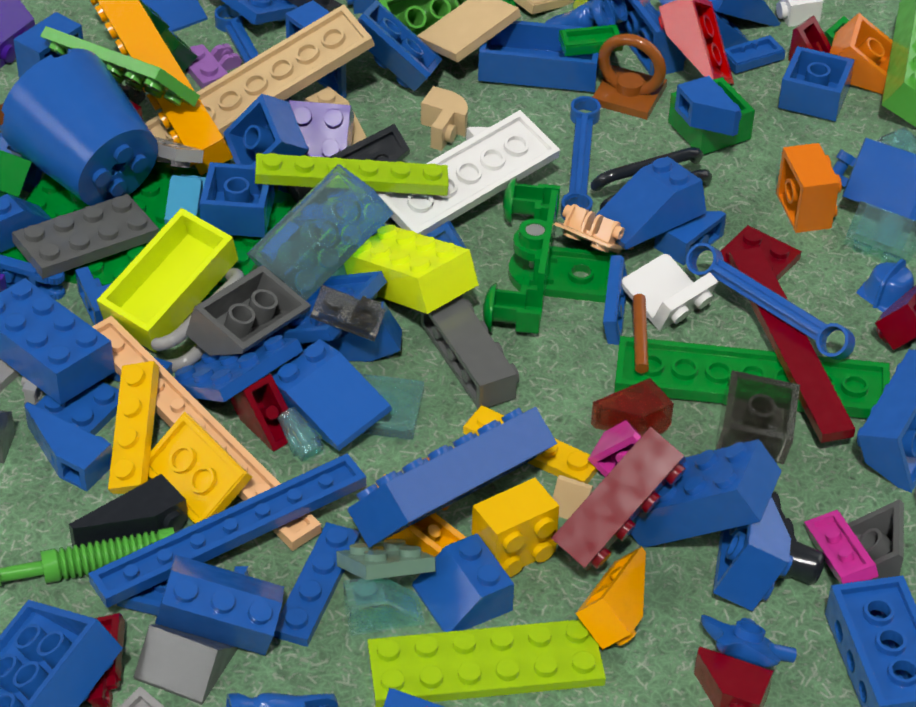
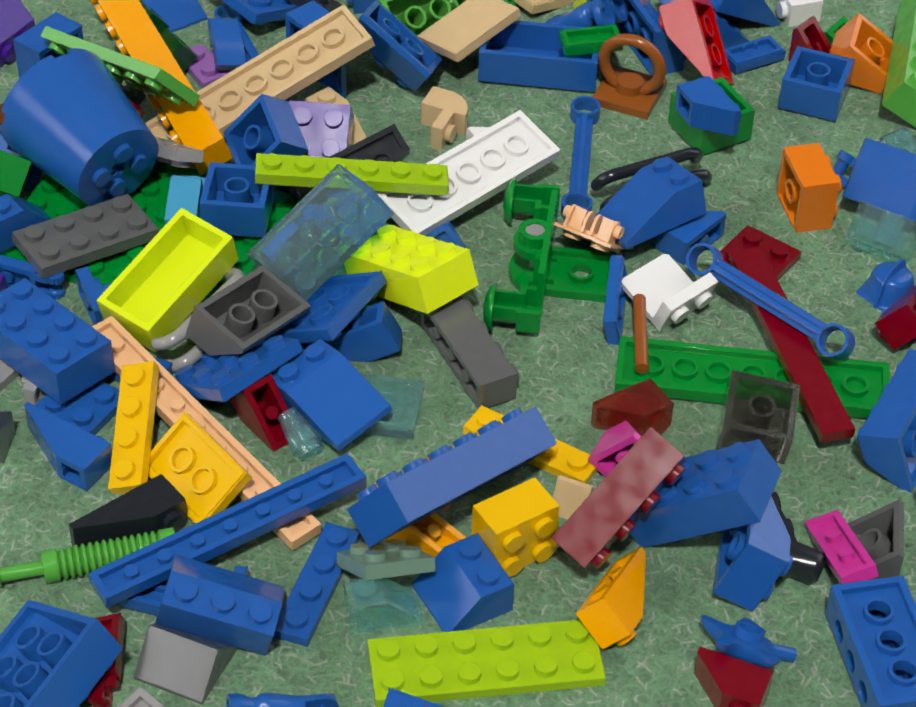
(227, 43): none -> blue slope
(348, 313): clear smoke hinge -> none

